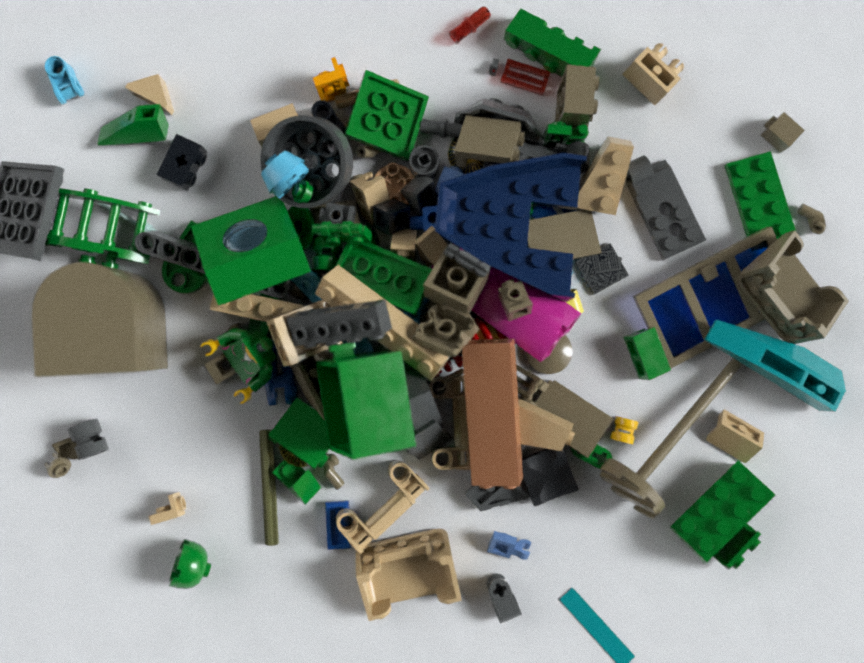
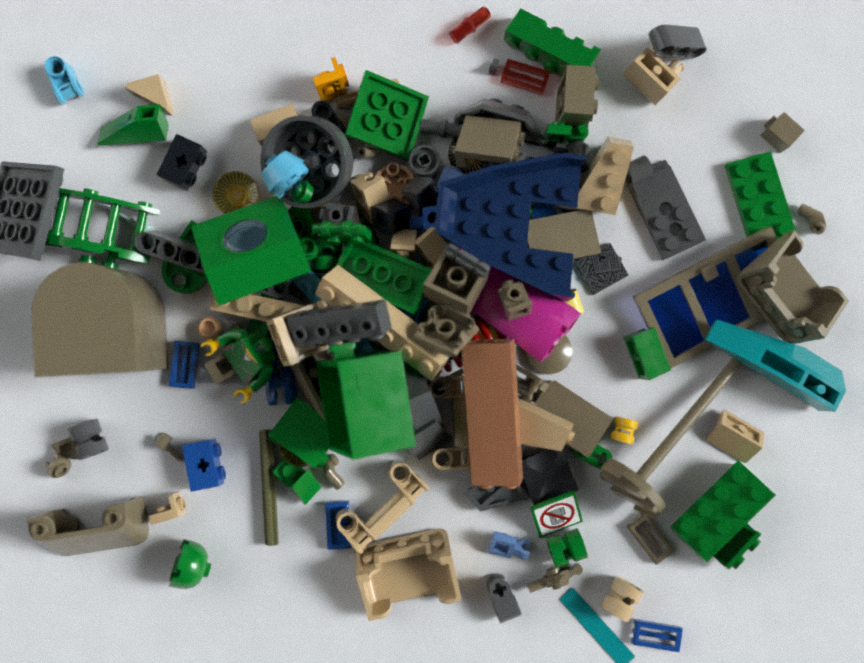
(122, 527): none -> dark tan windscreen
(163, 442): none -> dark tan hand
(193, 364): none -> blue tile
(200, 476): none -> blue brick
(209, 328): none -> light nougat plate
(230, 184): none -> clear yellow dish
(310, 248): none -> green plate
(555, 577): none -> dark tan piece
(556, 514): none -> piece
(575, 548): none -> green wheel
(622, 599): none -> tan wheel
(638, 522): none -> dark tan tile
(659, 626): none -> blue tile
(677, 41): none -> dark grey beam

